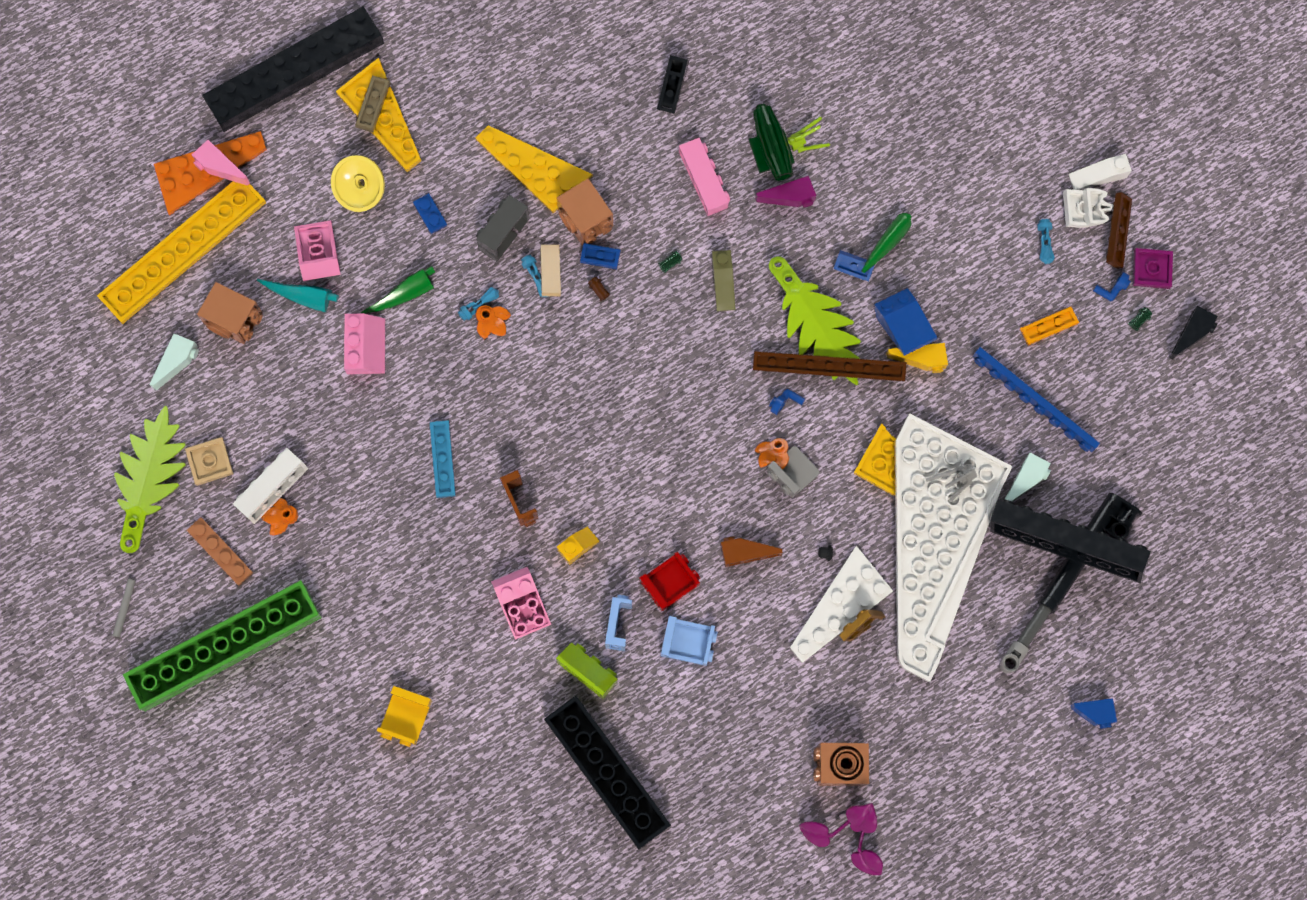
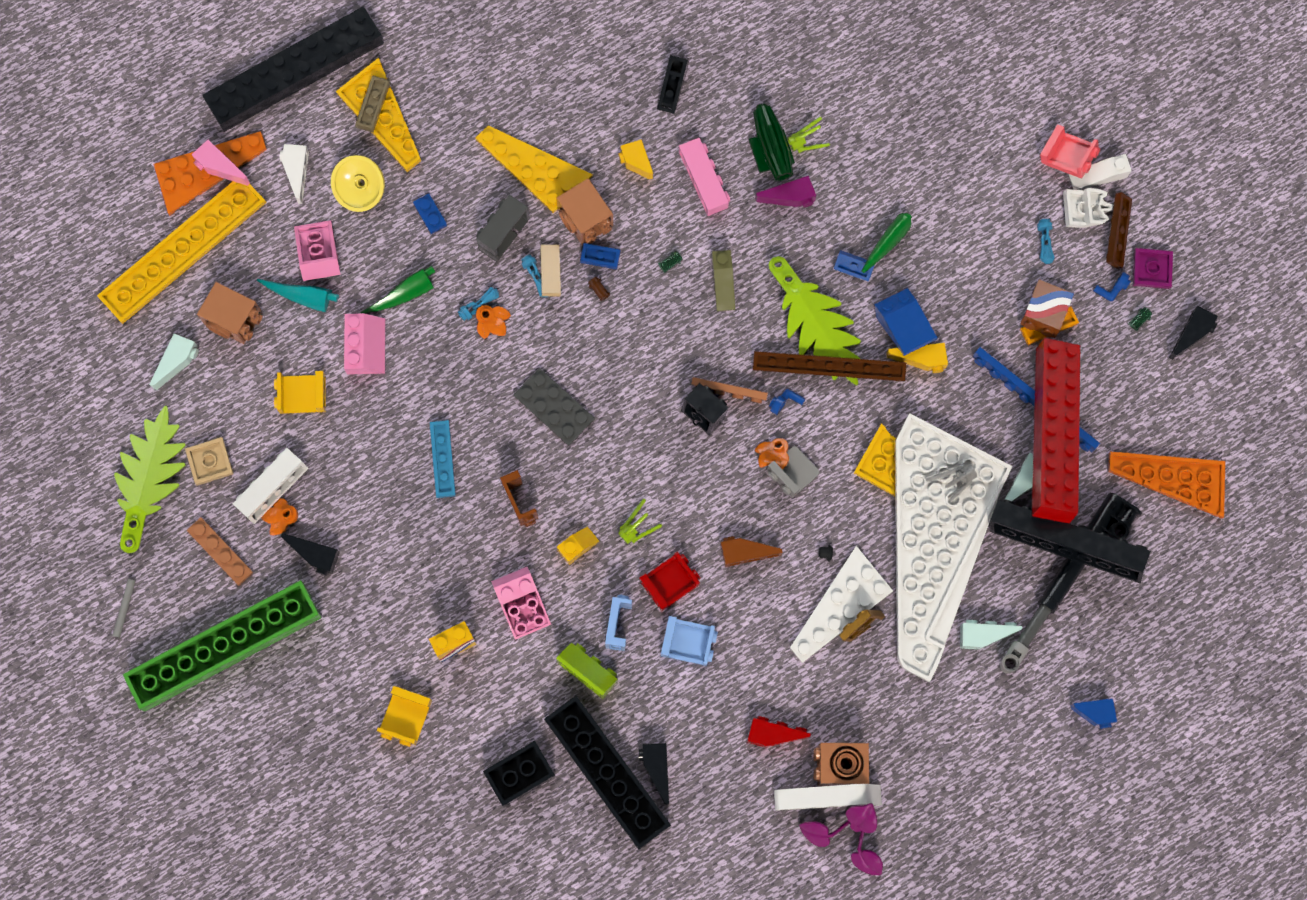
(295, 164): none -> white slope
(300, 393): none -> yellow panel
(317, 555): none -> black slope
(452, 641): none -> yellow panel
(519, 774): none -> black brick
(554, 407): none -> dark grey plate
(629, 532): none -> lime plant
(636, 159): none -> yellow slope
(655, 762): none -> black slope
(705, 408): none -> black brick
(737, 392): none -> nougat plate
(769, 734): none -> red slope
(827, 796): none -> white beam
(981, 635): none -> light aqua slope
(1047, 309): none -> panel
(1056, 431): none -> red brick
(1069, 153): none -> coral panel
(1183, 479): none -> orange wing

